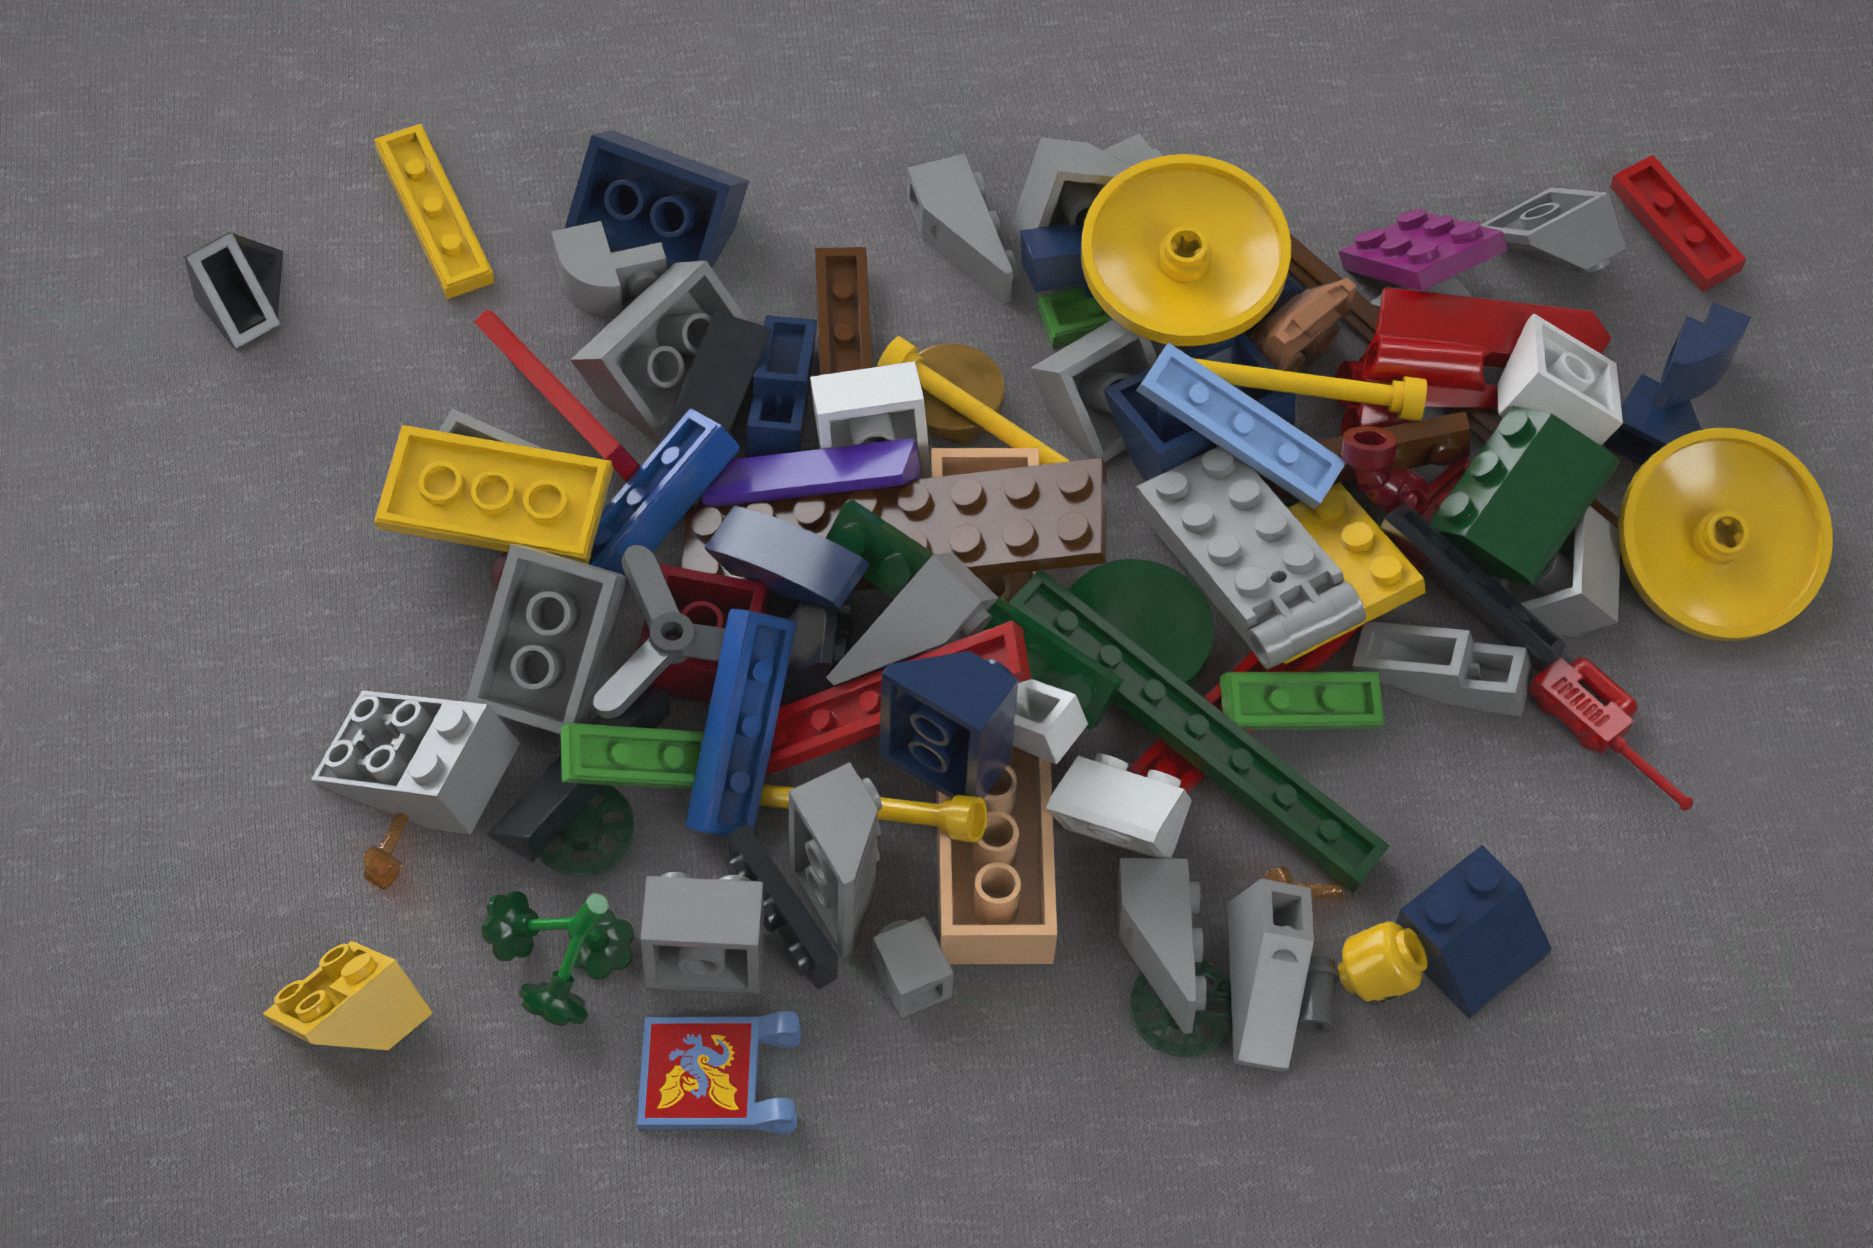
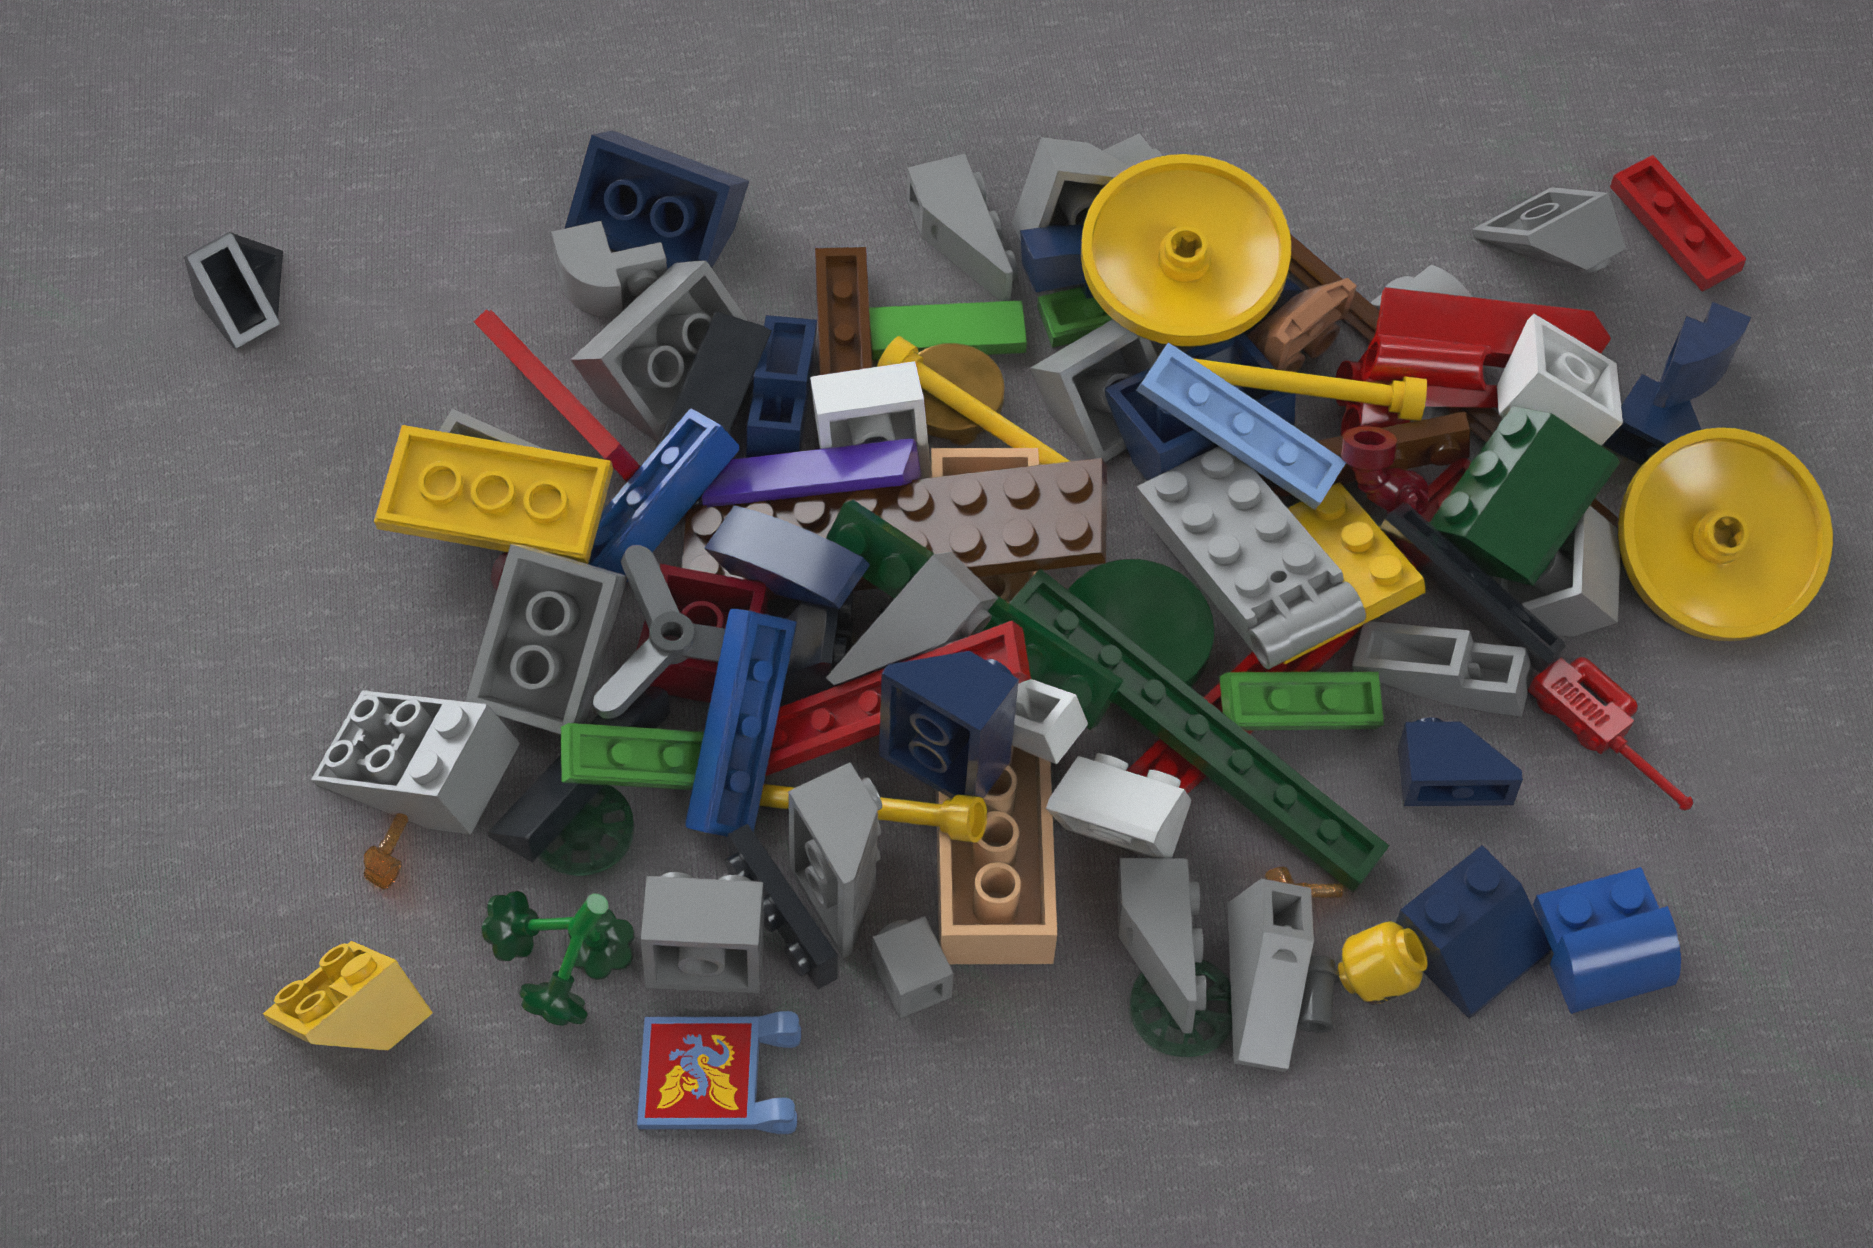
(434, 211): yellow tile -> none
(982, 325): none -> bright green tile
(1422, 249): magenta plate -> none
(1453, 767): none -> dark blue slope
(1609, 940): none -> blue brick

